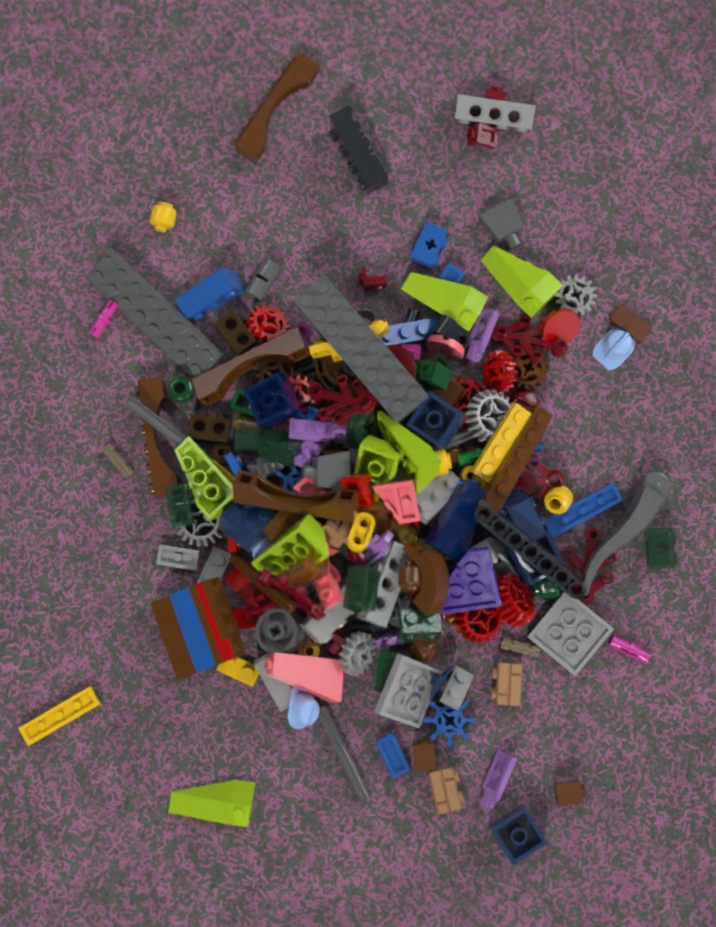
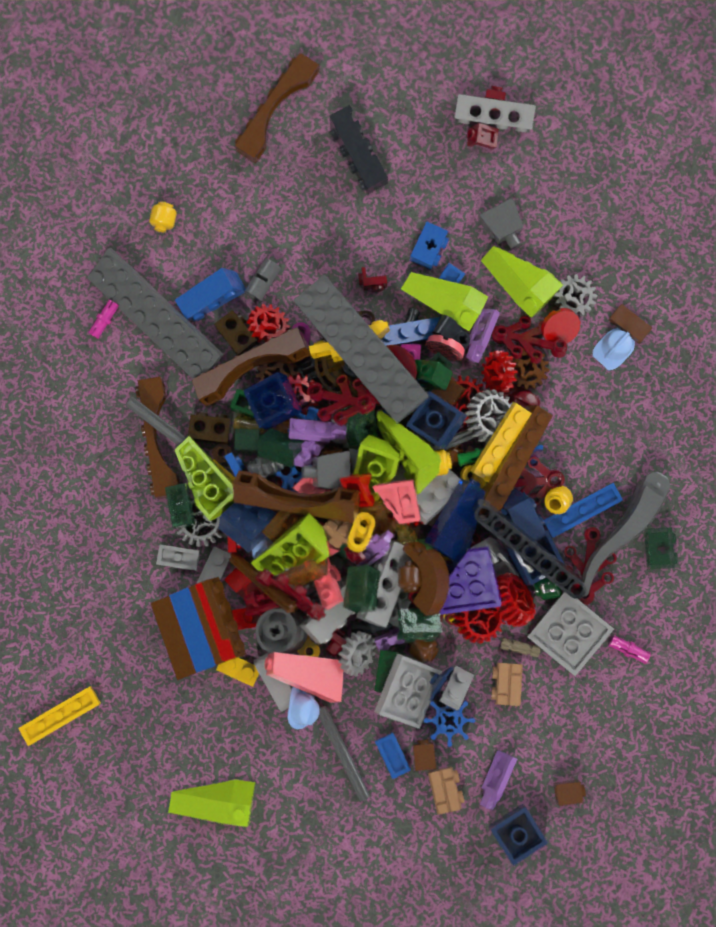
(118, 460): dark tan axle -> none
(181, 390): dark green head -> none

